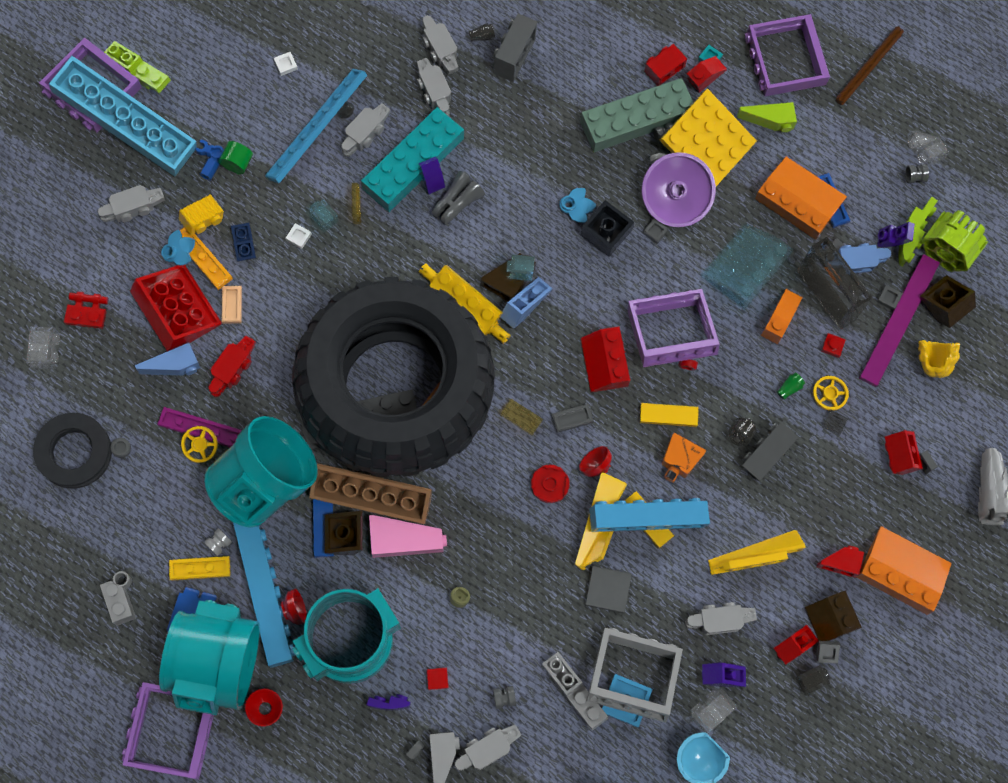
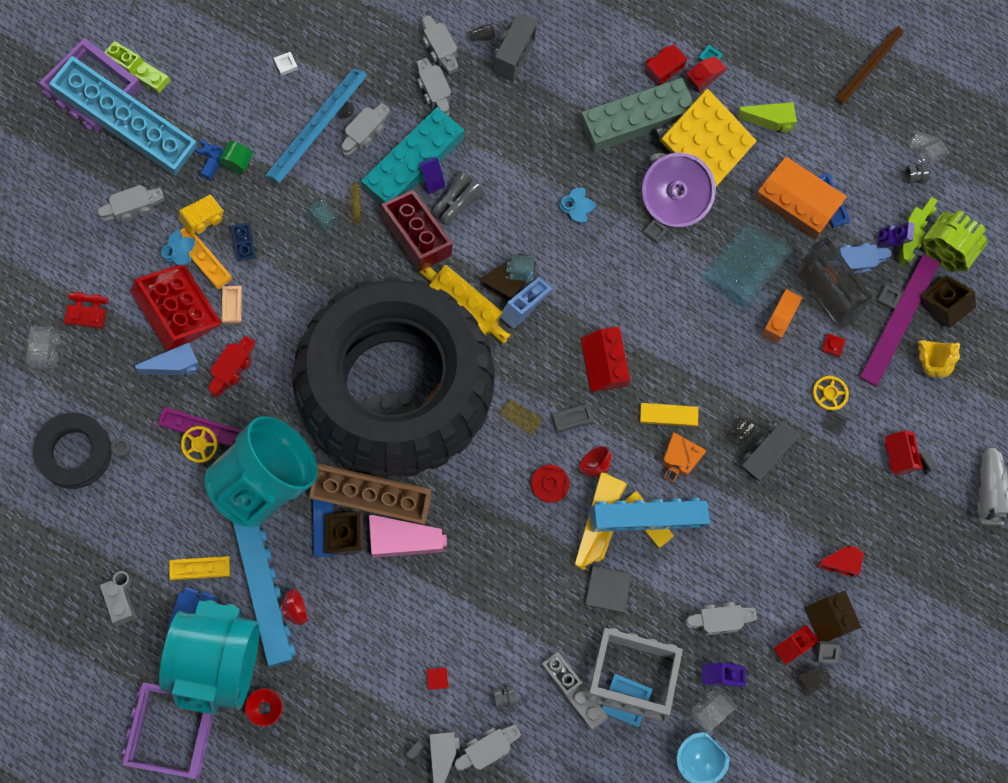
(219, 540): light grey wheel -> none
(298, 236): white tile -> none
(317, 668): teal cylinder -> none
(395, 703): dark purple slope -> none
(416, 230): none -> dark red brick
(459, 597): olive tile -> none
(607, 228): black brick -> none
(675, 352): medium lavender window -> none
(688, 364): red tile -> none
(759, 554): yellow wedge -> none
(791, 385): green cone -> none
(801, 22): medium lavender window -> none
(905, 571): orange slope -> none

